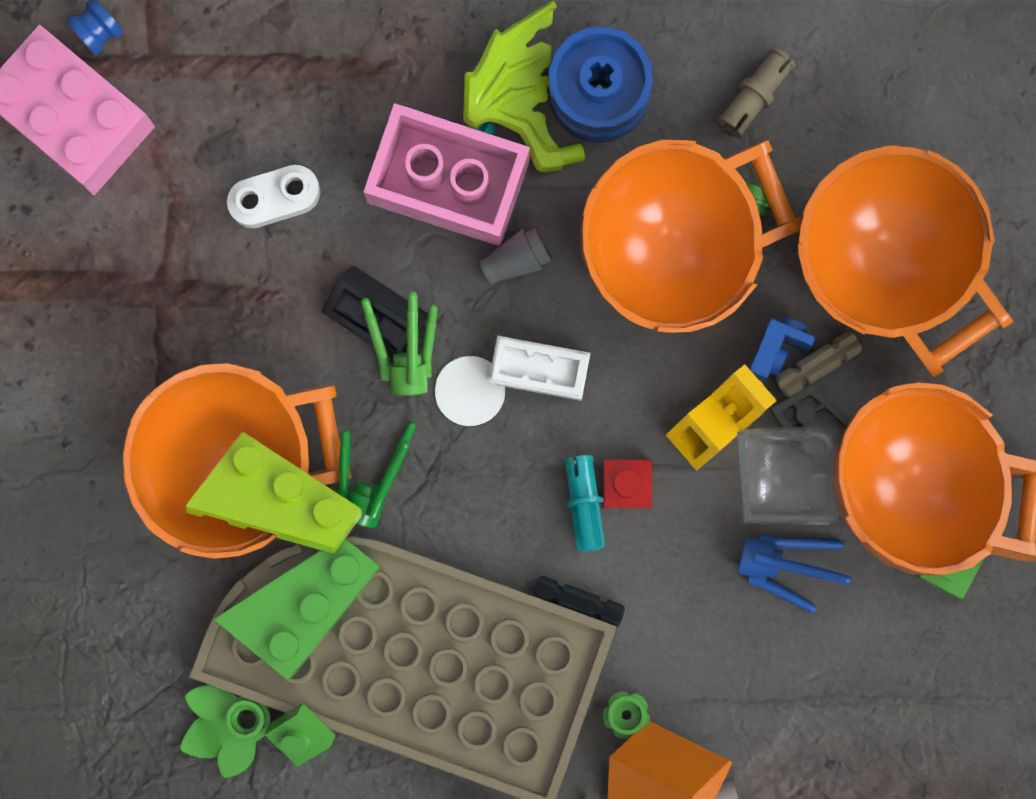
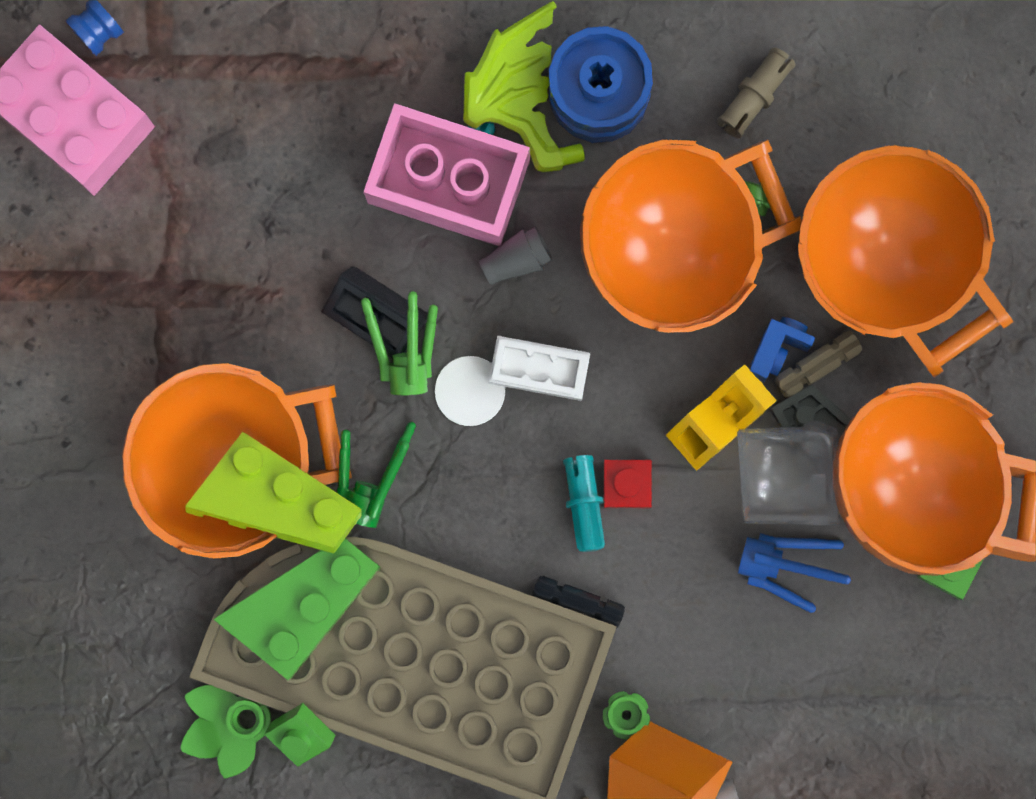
(273, 198): white plate -> none

